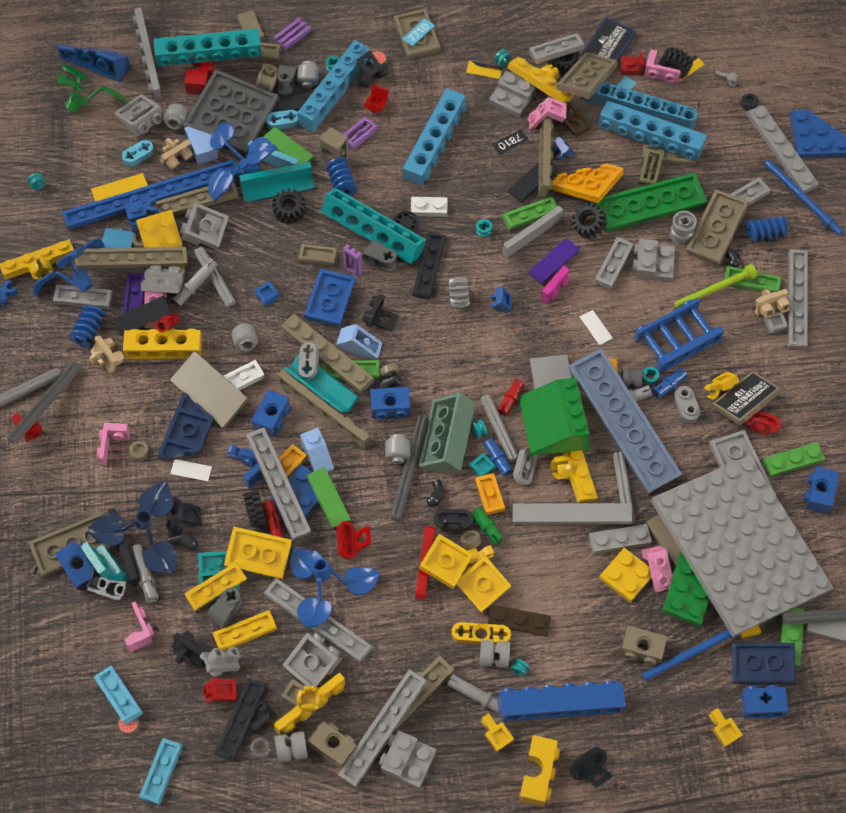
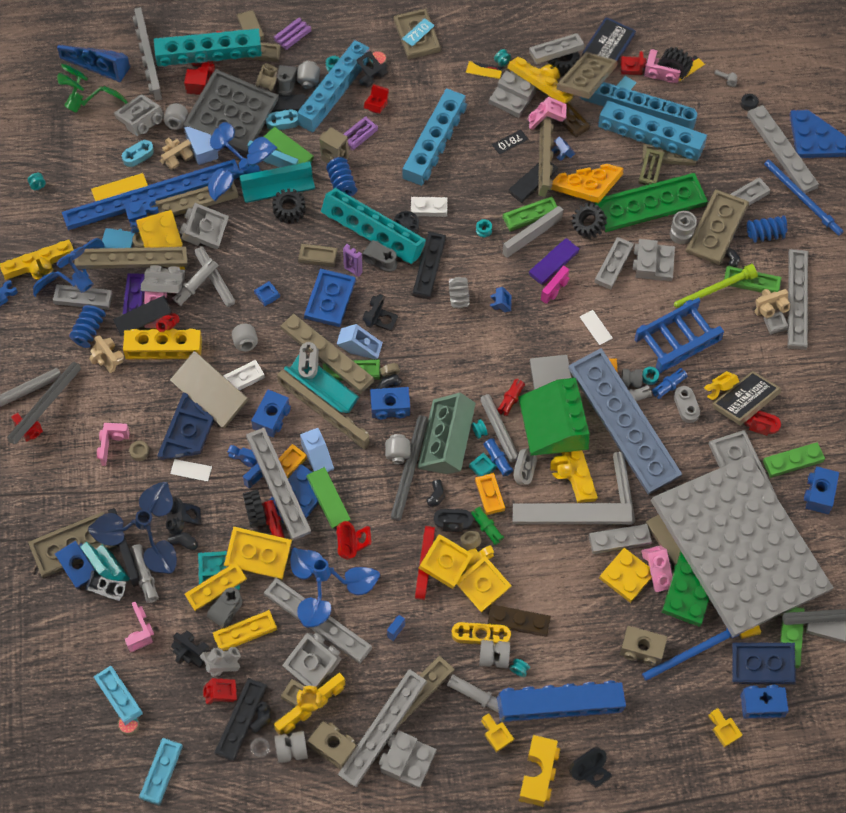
(396, 627): none -> blue tile

